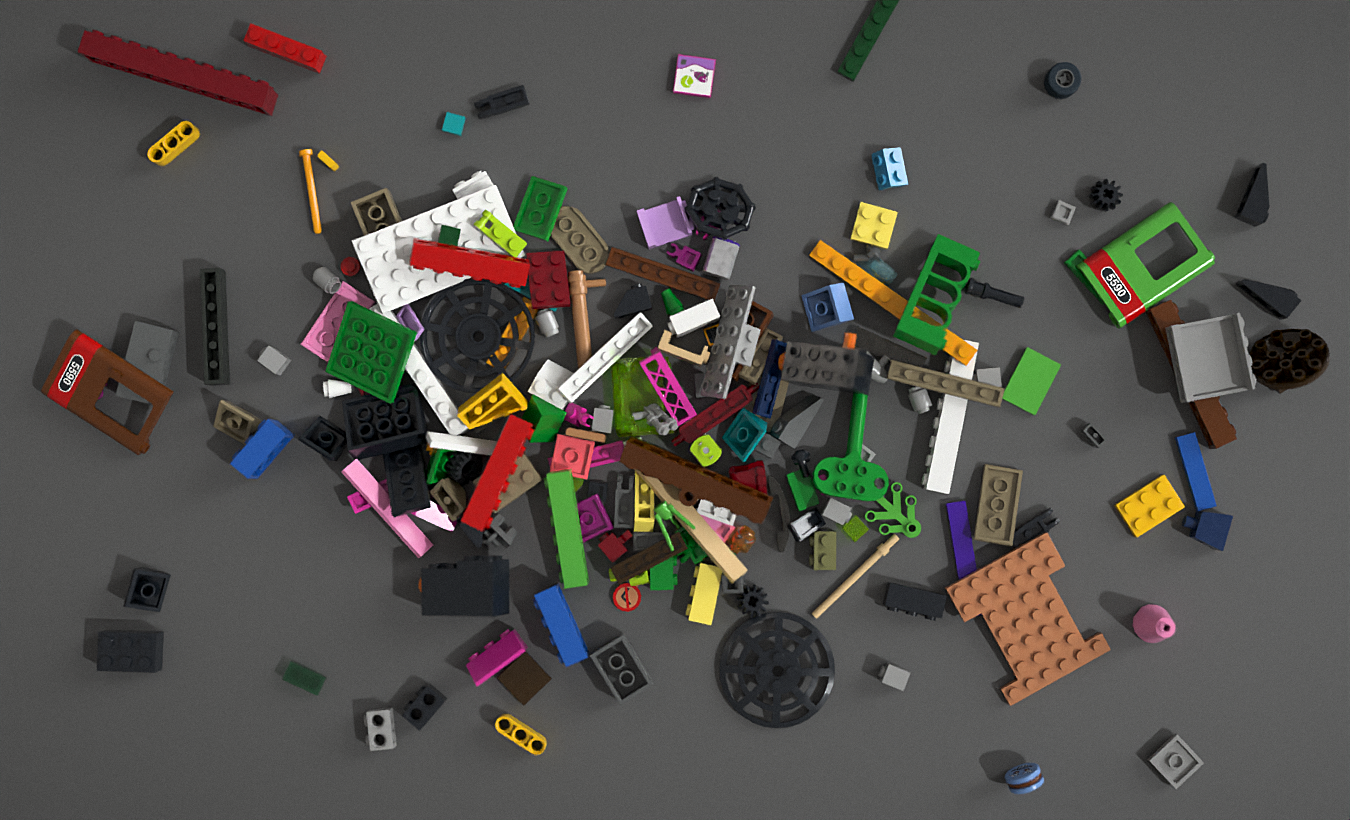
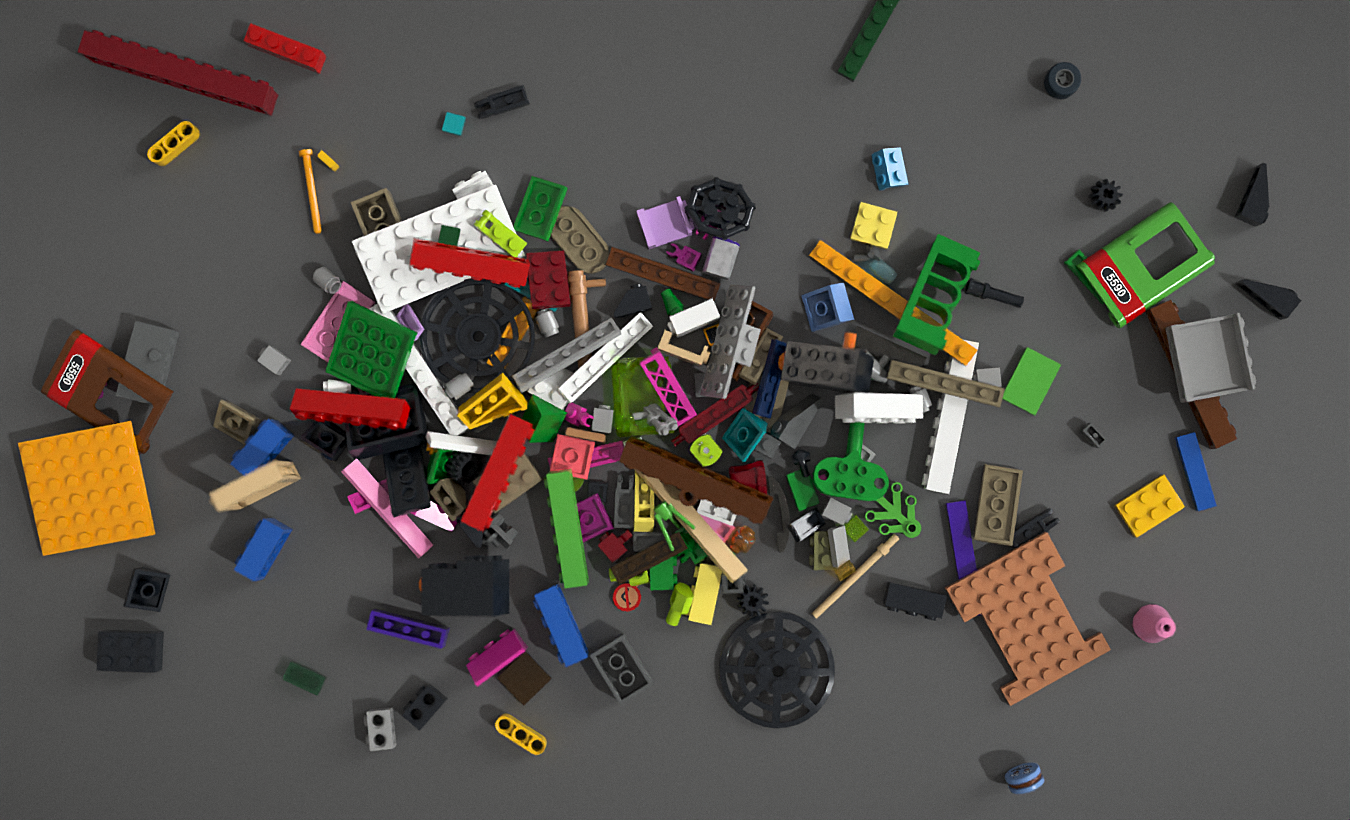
(87, 488): none -> light orange plate
(214, 326): pearl dark grey brick -> none
(255, 486): none -> tan window
(262, 549): none -> blue brick
(350, 266): red plate -> none
(350, 408): none -> red brick
(408, 628): none -> dark purple brick
(458, 386): none -> light grey brick
(566, 355): none -> light grey tile
(680, 603): none -> lime piece
(694, 76): tile -> none
(838, 545): none -> light grey tile
(844, 570): none -> clear yellow tile
(878, 408): none -> white brick
(894, 676): light grey brick -> none
(1063, 212): light grey tile -> none
(1175, 761): light grey plate -> none
(1209, 528): dark blue torso -> none
(1289, 359): dark brown bracket -> none

